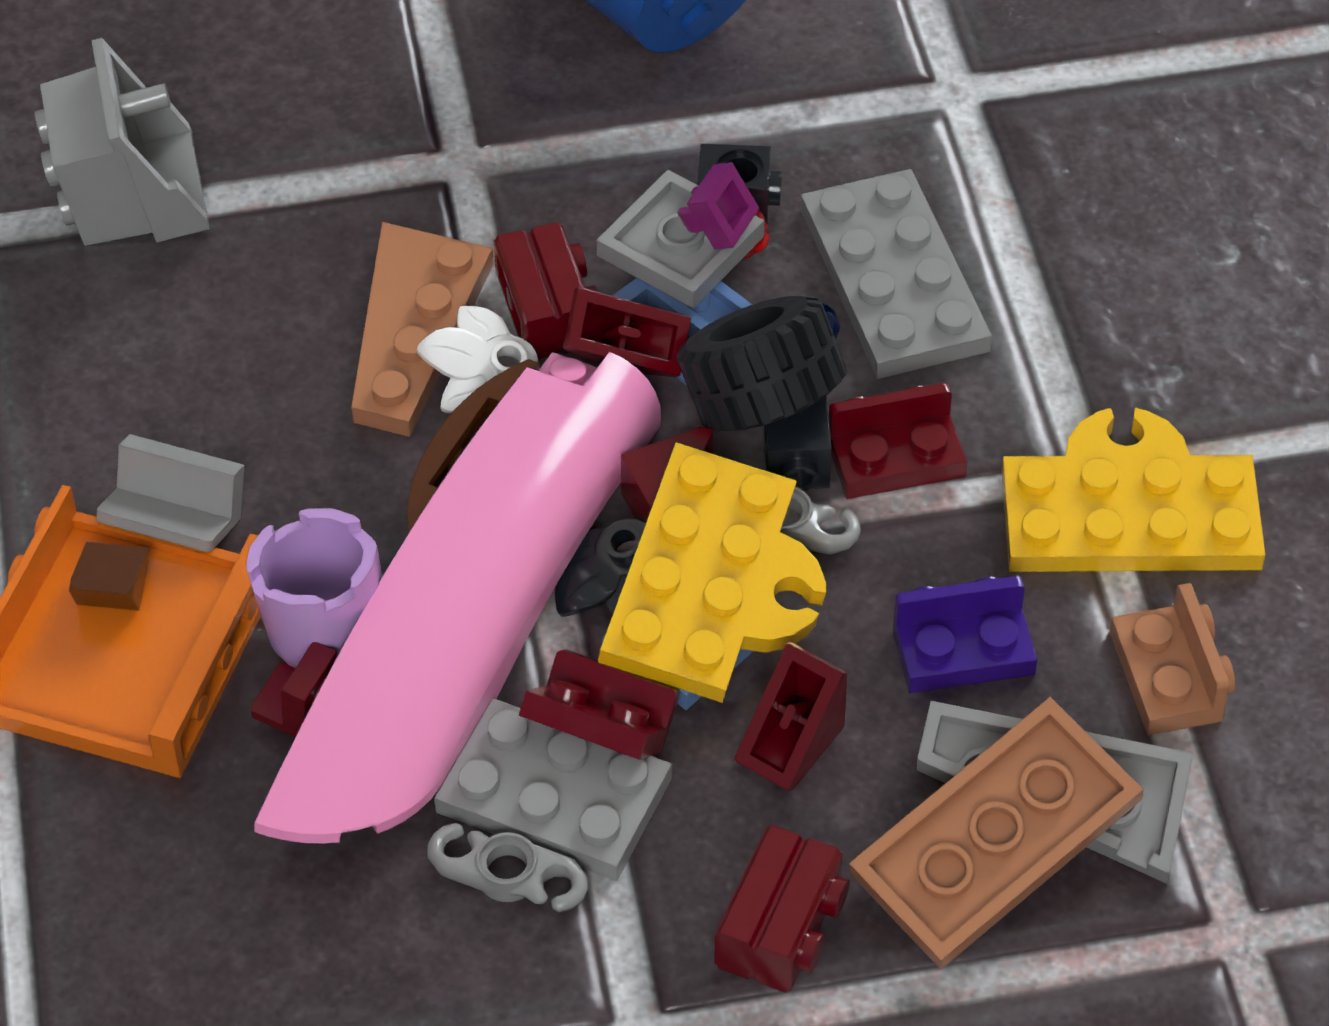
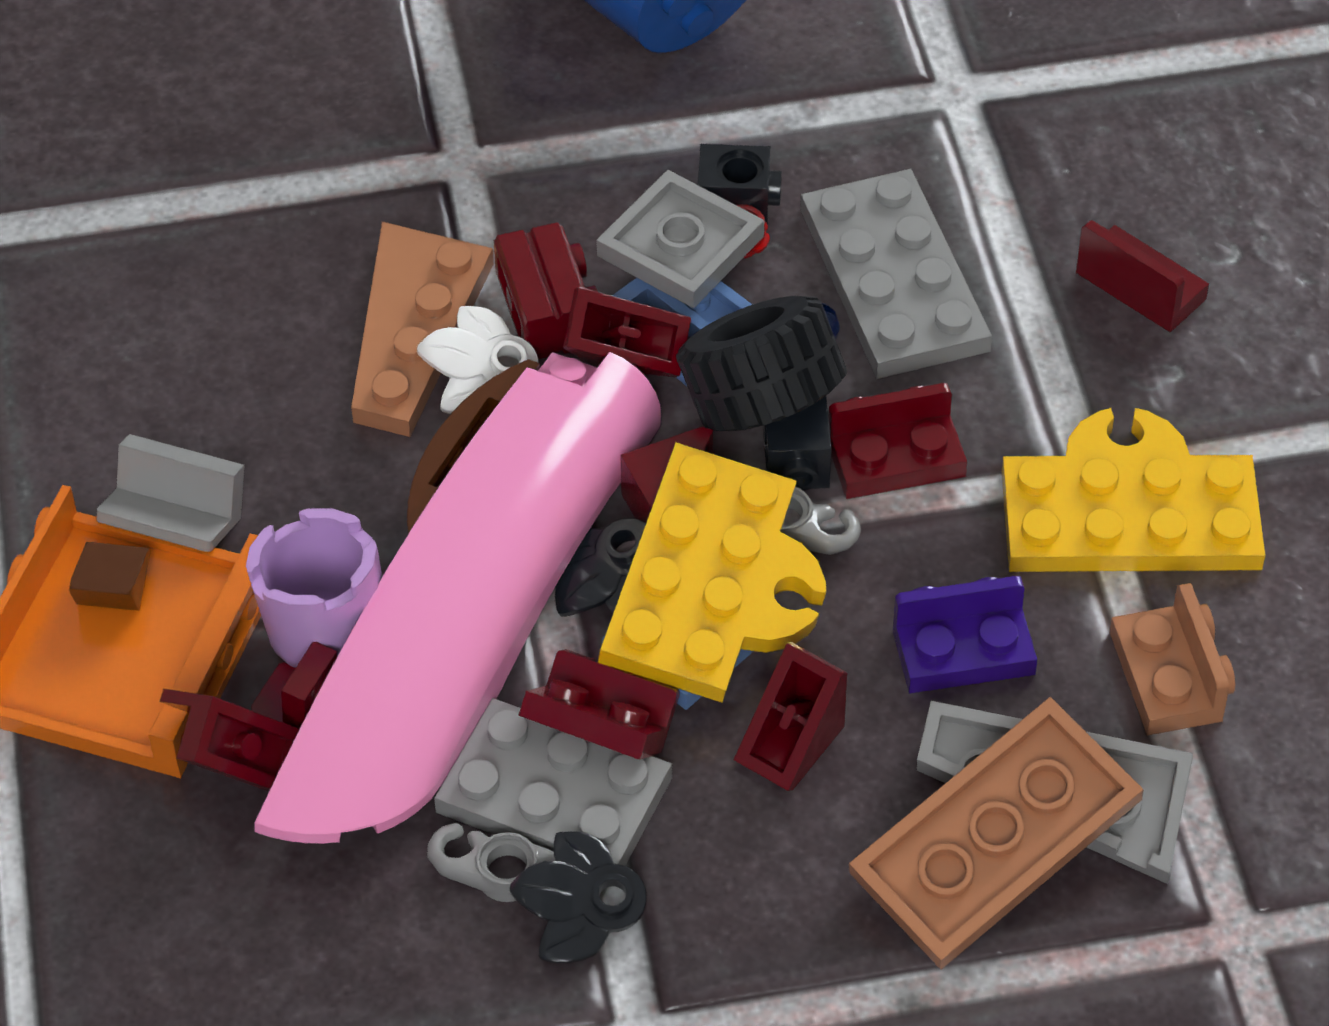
(119, 154): light grey piece -> none
(231, 738): none -> dark red panel
(569, 899): none -> black plate
(720, 207): magenta tile -> none
(780, 908): dark red brick -> none
(1139, 275): none -> dark red panel

